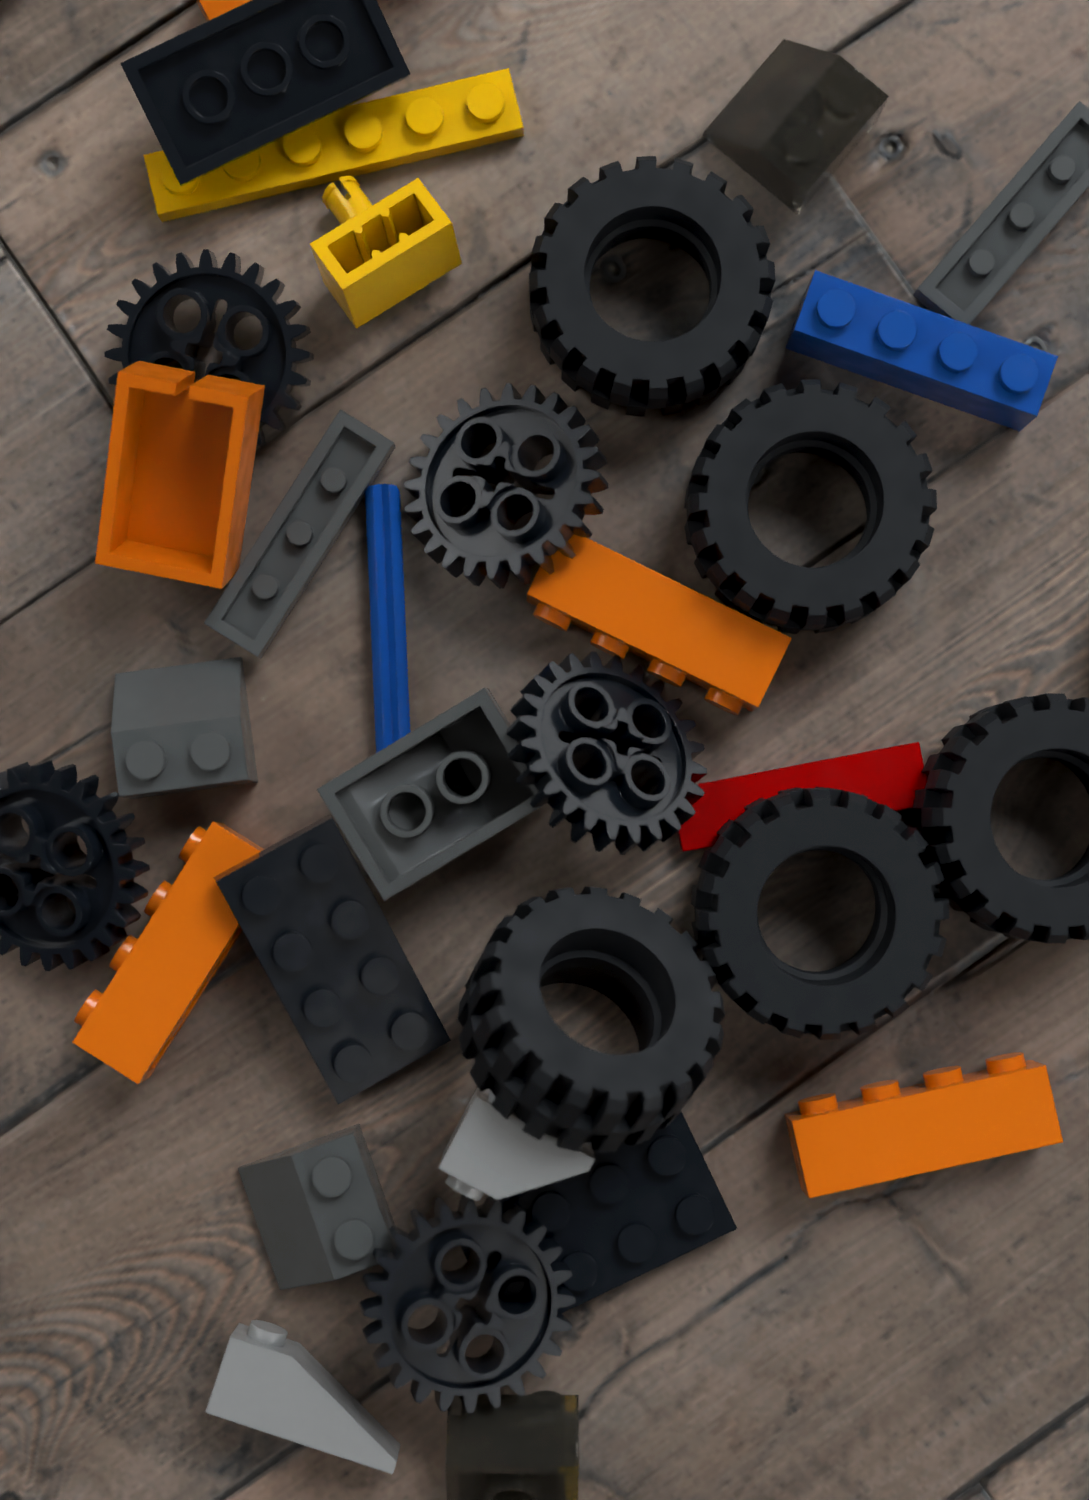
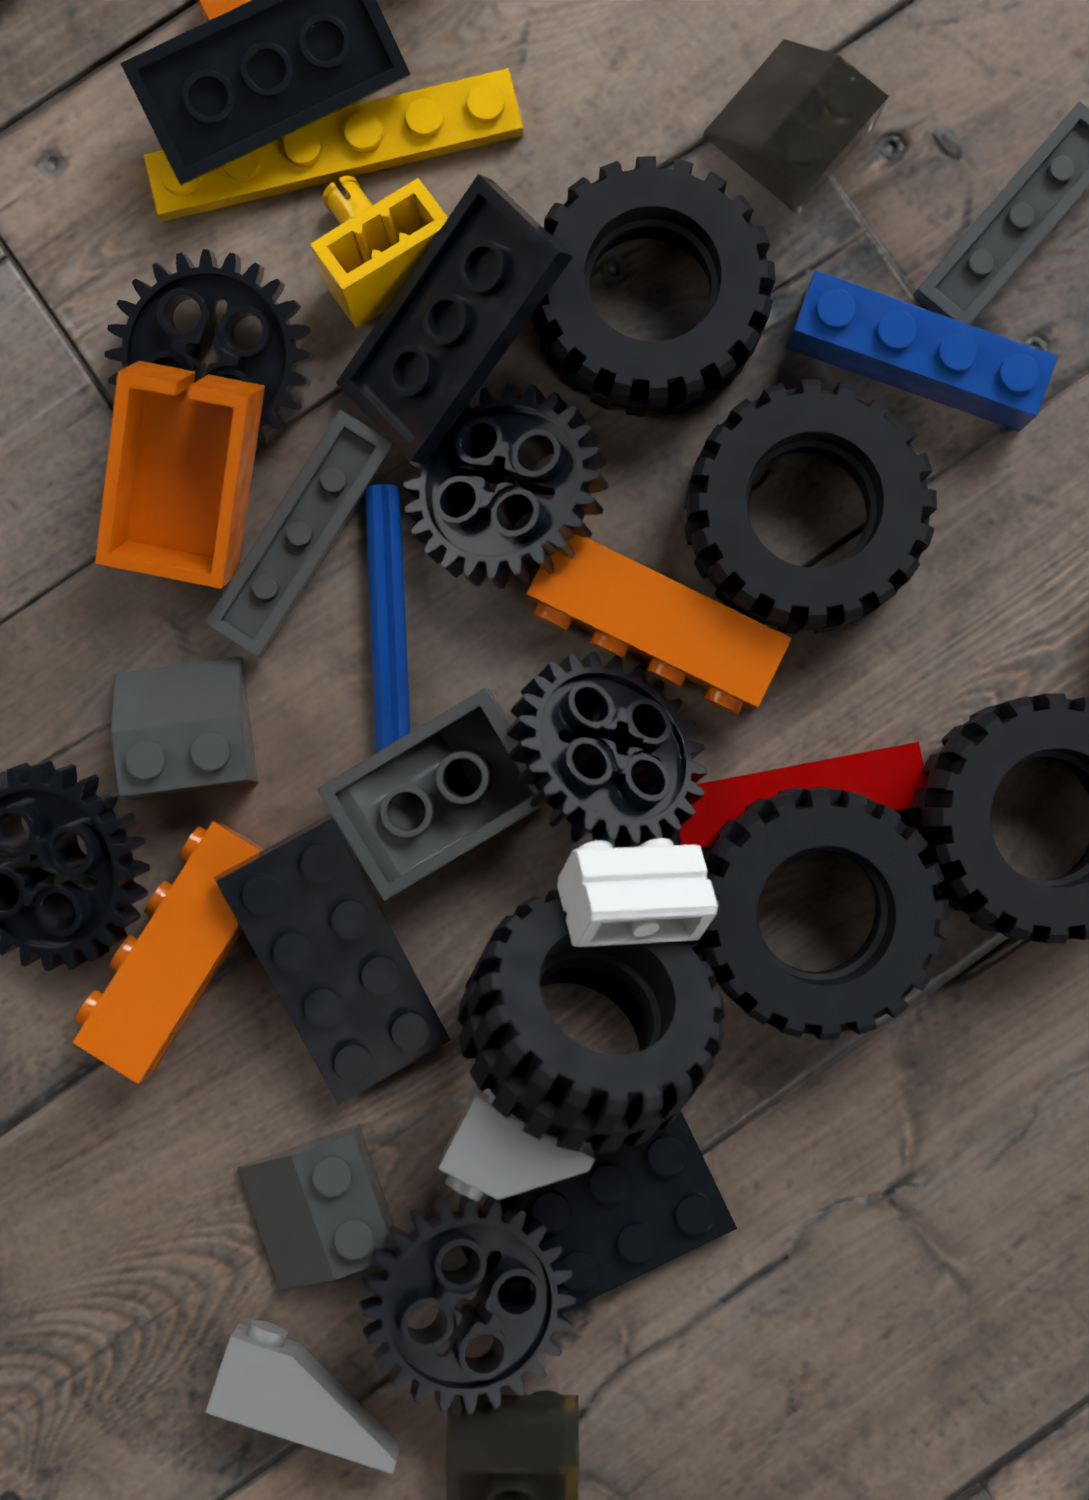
(453, 319): none -> black plate
(636, 893): none -> white brick
(923, 1125): orange brick -> none

